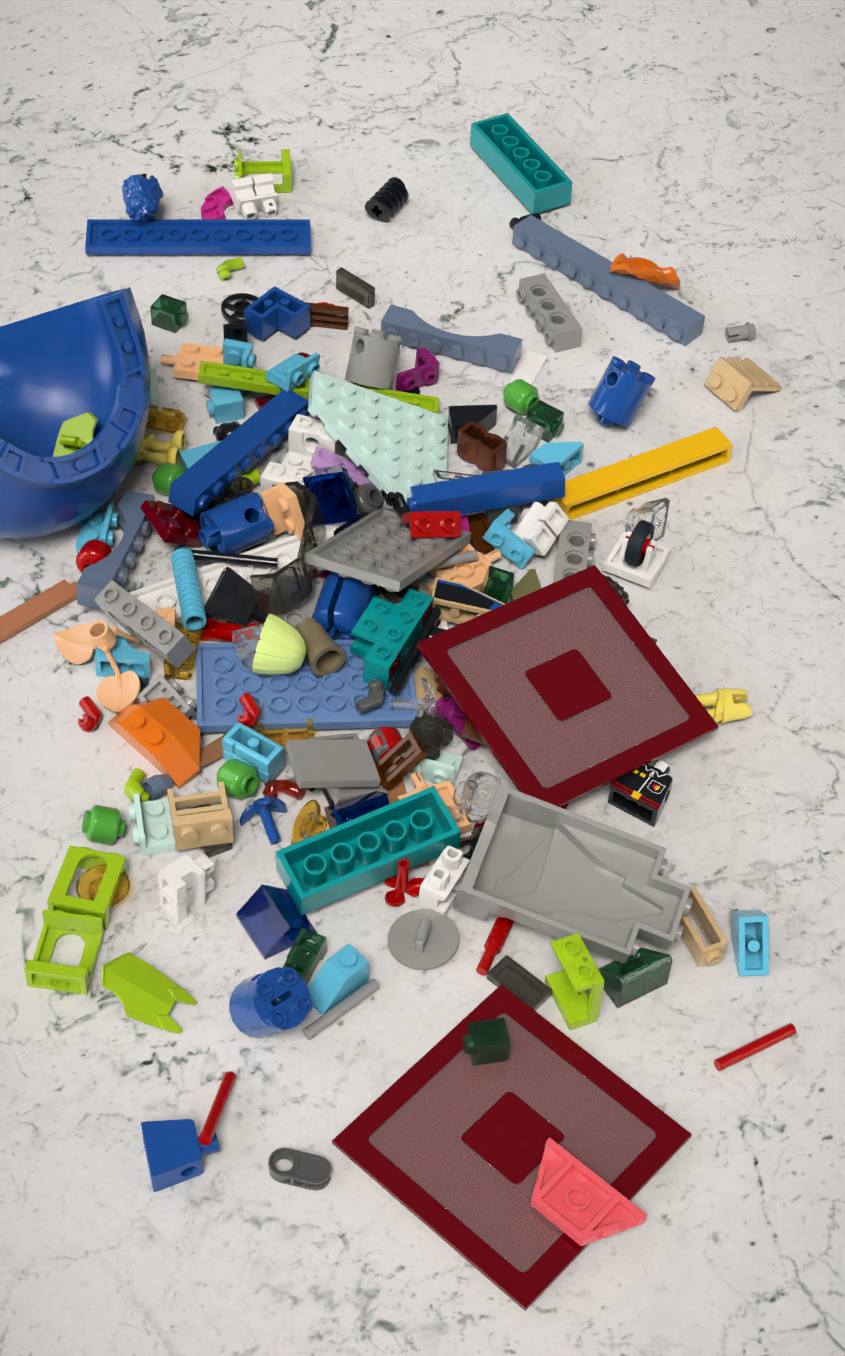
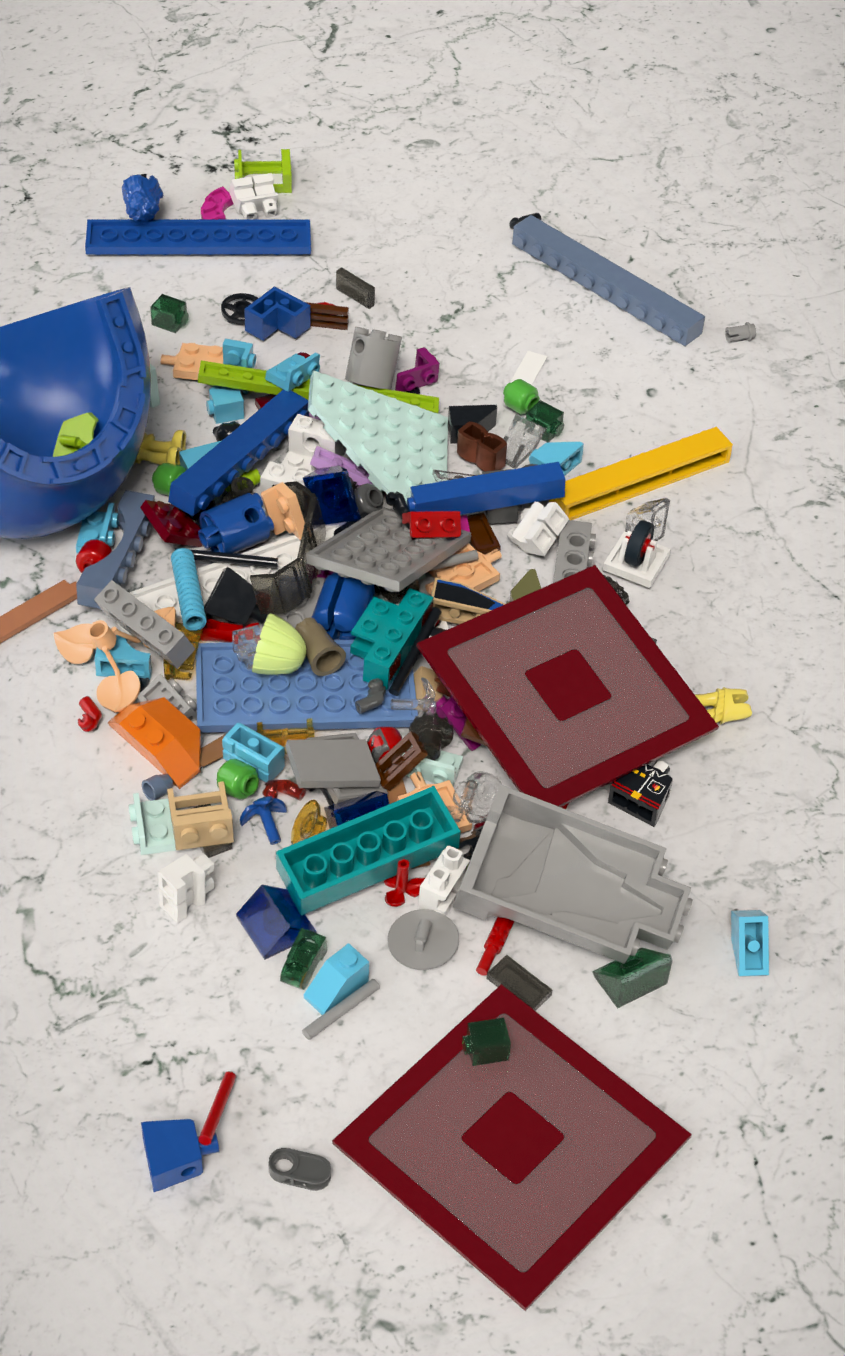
(62, 977): lime panel -> none
(86, 858): lime panel -> none
(91, 879): clear yellow piece -> none
(103, 824): bright green head -> none
(134, 785): lime arm -> none
(144, 991): lime shield -> none
(168, 420): clear yellow hinge -> none
(229, 265): lime arm -> none
(236, 331): black brick -> none
(252, 710): red arm -> none
(270, 1002): blue cylinder -> none
(387, 200): black piece -> none
(491, 351): sand blue arch -> none
(497, 584): clear green brick -> none
(507, 542): medium azure bracket -> none
(520, 163): teal brick -> none
(549, 313): light grey brick -> none
(570, 983): lime panel -> none
(580, 1199): coral wing -> none
(620, 392): blue cylinder -> none
(645, 270): orange piece -> none
(703, 933): tan window -> none
(736, 379): tan plate -> none
(754, 1047): red bar -> none

